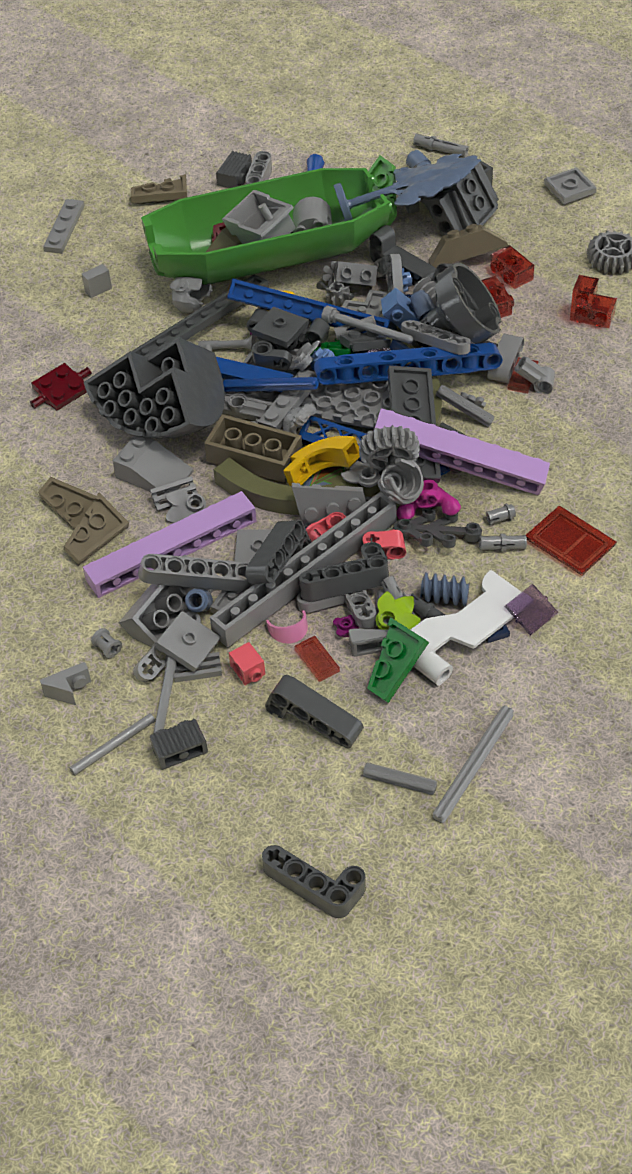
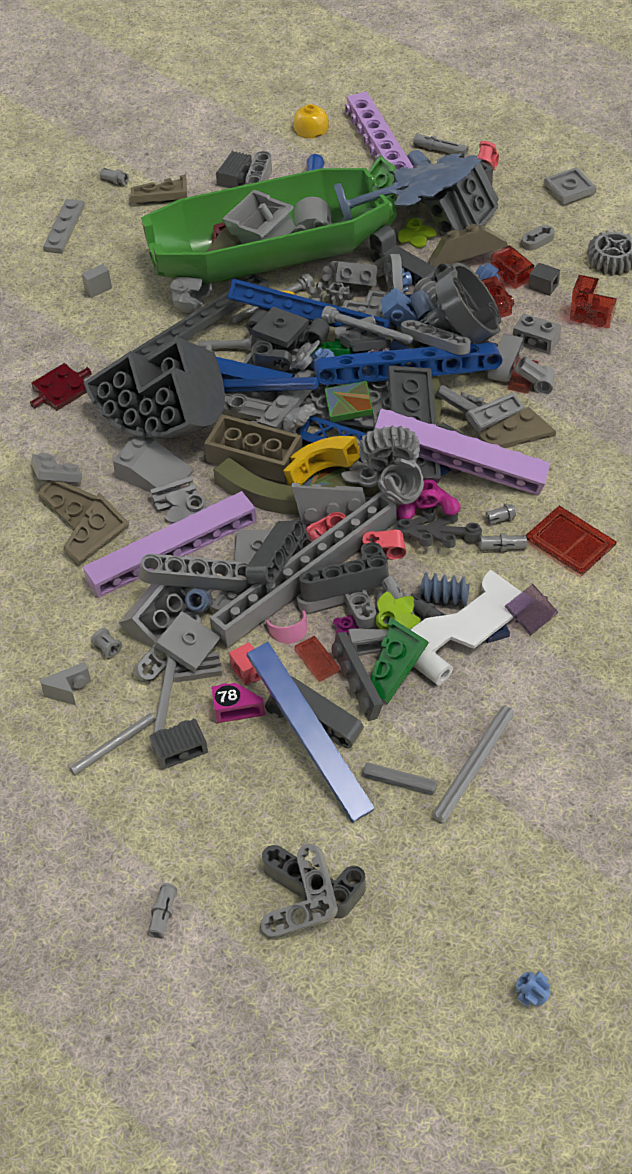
(47, 469): none -> light grey plate
(117, 177): none -> light grey pin
(162, 910): none -> light grey pin
(236, 703): none -> dark pink slope
(300, 285): none -> light grey piece
(310, 121): none -> yellow cylinder
(310, 732): none -> tile
(315, 897): none -> light grey beam
(316, 293): none -> light grey plate
(349, 401): none -> tile
(358, 678): none -> dark grey plate
(375, 130): none -> lavender brick
(416, 233): none -> lime plate
(487, 271): none -> medium blue gear
(488, 153): none -> coral piece
(494, 412): none -> light grey tile
(516, 429): none -> dark tan wing
(533, 988): none -> medium blue gear
(538, 237): none -> light grey beam
(538, 333): none -> light grey brick
(544, 279): none -> dark grey panel

